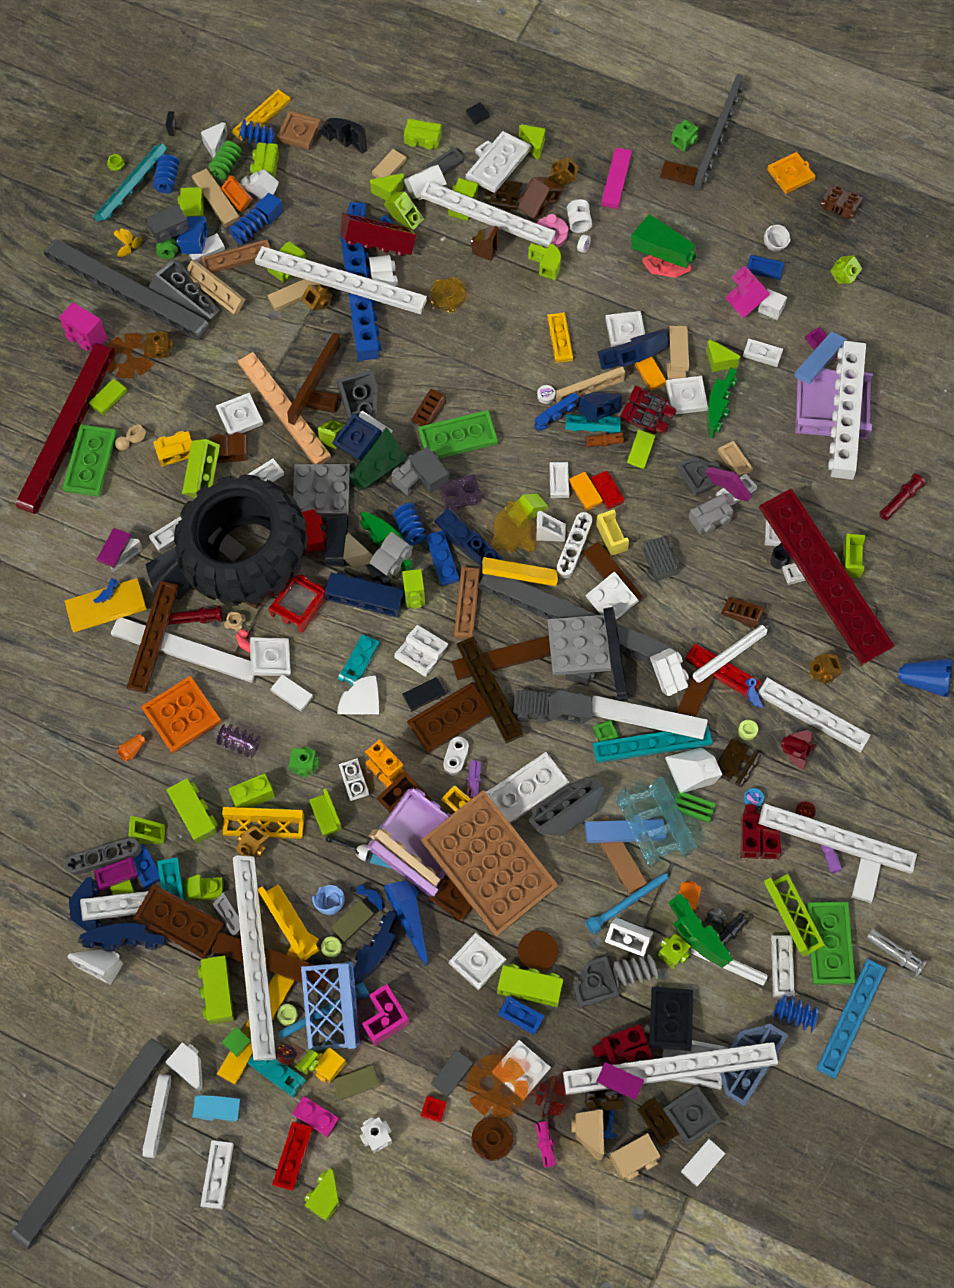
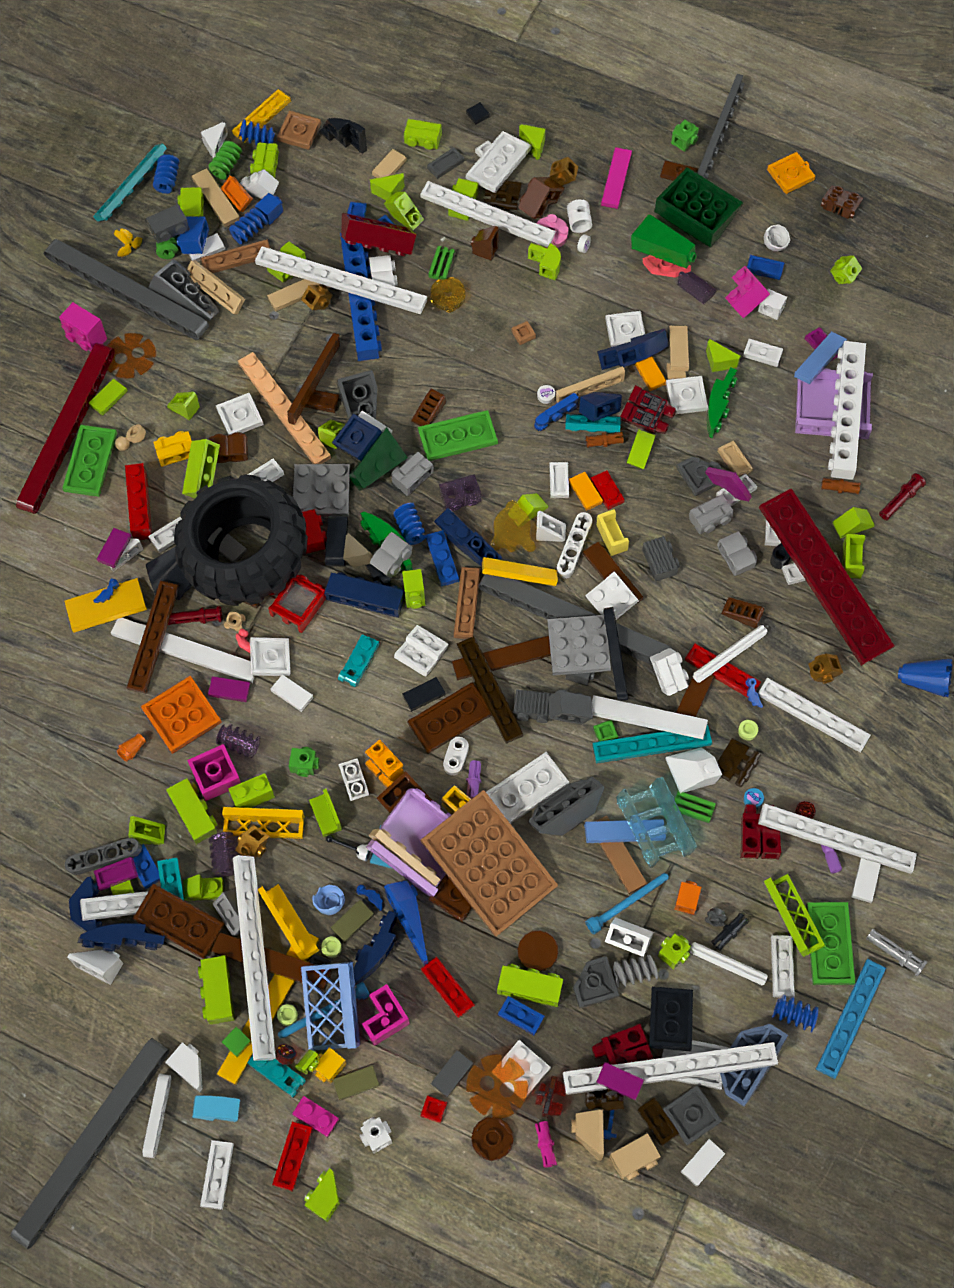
(115, 162): lime plate -> none
(138, 501): none -> red brick
(158, 344): pearl gold brick -> none
(171, 123): black tile -> none
(184, 404): none -> lime slope
(214, 772): none -> dark pink brick
(221, 854): none -> clear purple piece
(229, 689): none -> magenta tile
(360, 698): white brick -> none
(418, 181): white brick -> none
(429, 469): dark grey brick -> none
(445, 251): none -> bright green tile
(447, 987): none -> red tile
(477, 961): white tile -> none
(523, 333): none -> medium nougat plate
(560, 337): yellow tile -> none
(695, 286): none -> clear purple panel
(697, 206): none -> dark green slope
(701, 939): green slope -> none
(736, 553): none -> light grey brick
(798, 746): dark red brick -> none
(840, 485): none -> dark orange pin
(853, 521): none -> lime slope

